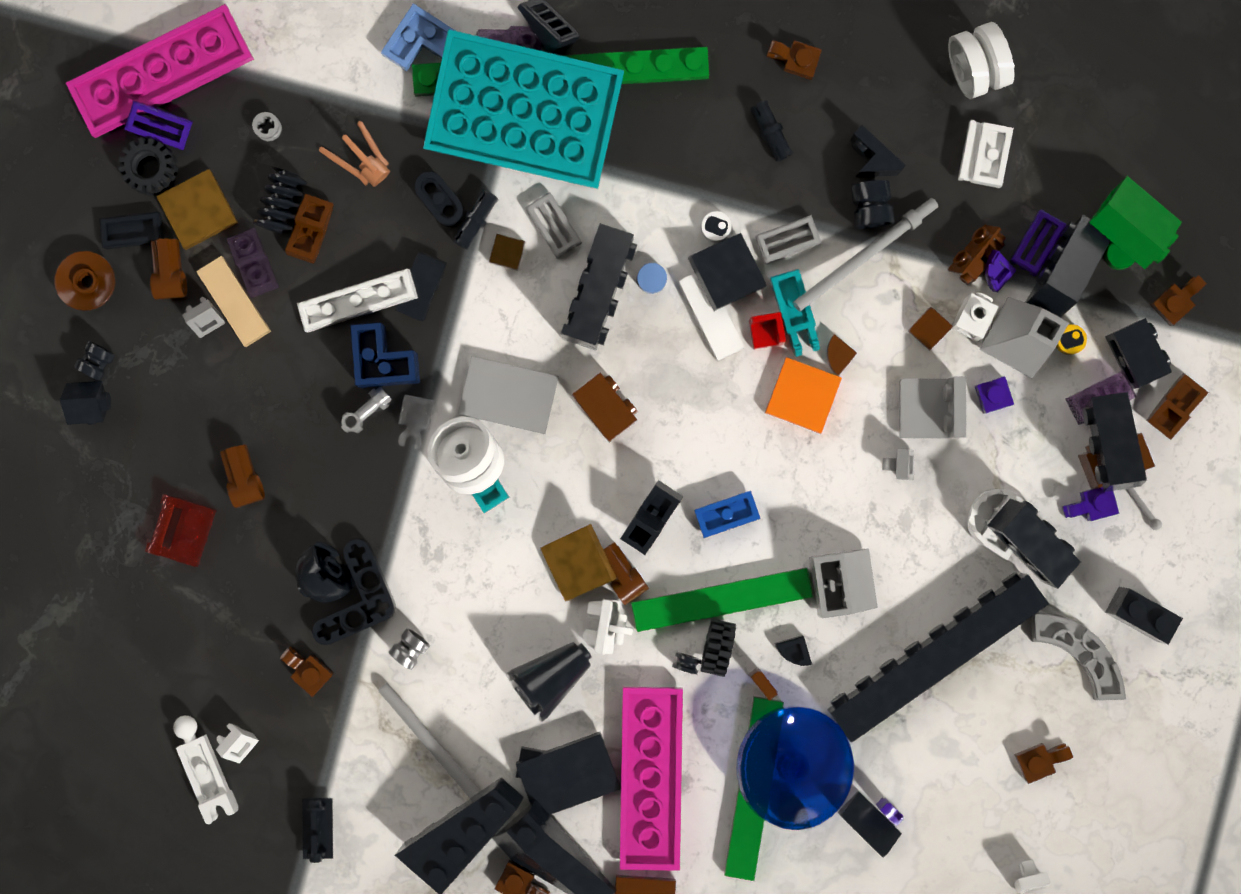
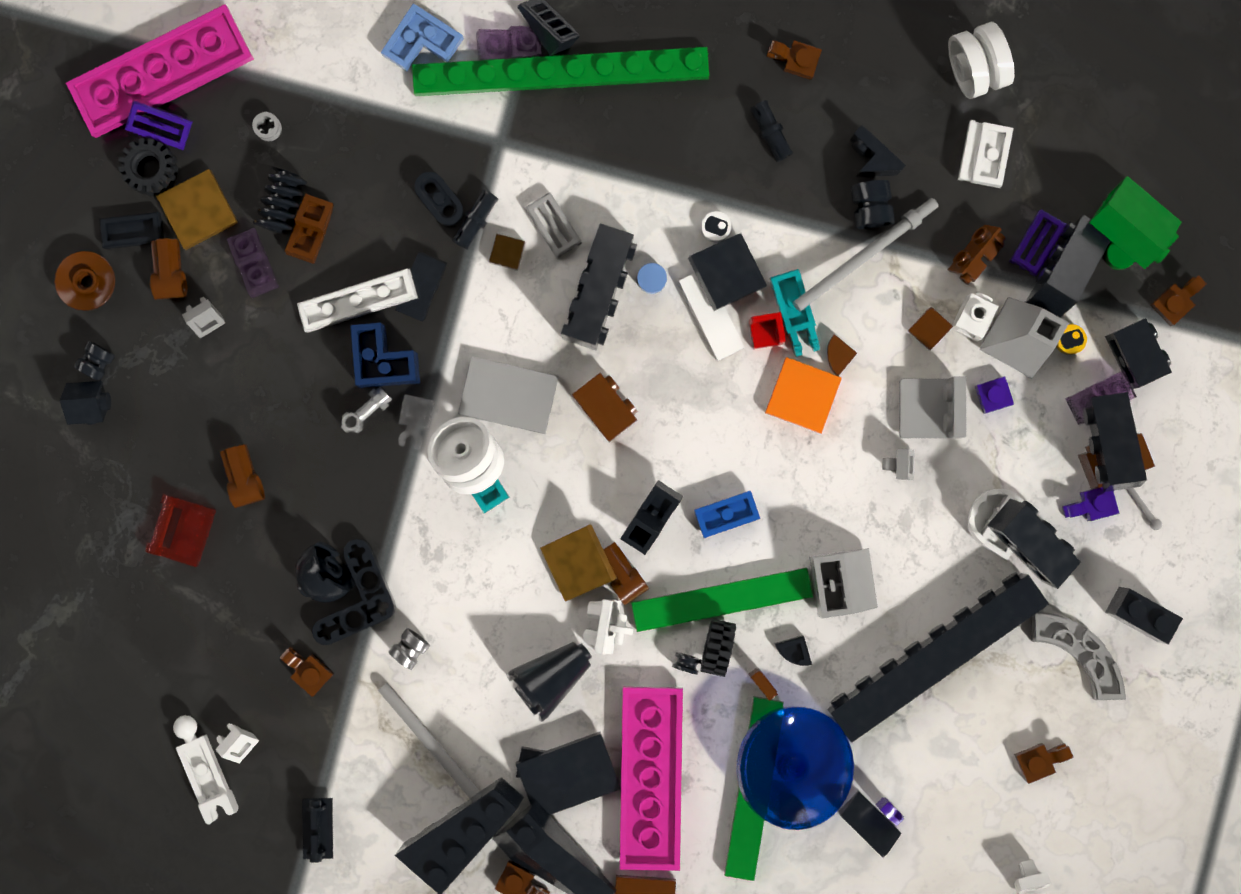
(233, 301): tan tile -> none
(373, 169): nougat plant -> none
(523, 109): teal plate -> none
(764, 248): light grey tile -> none
(998, 271): dark purple tile -> none
(1176, 406): reddish brown slope -> none

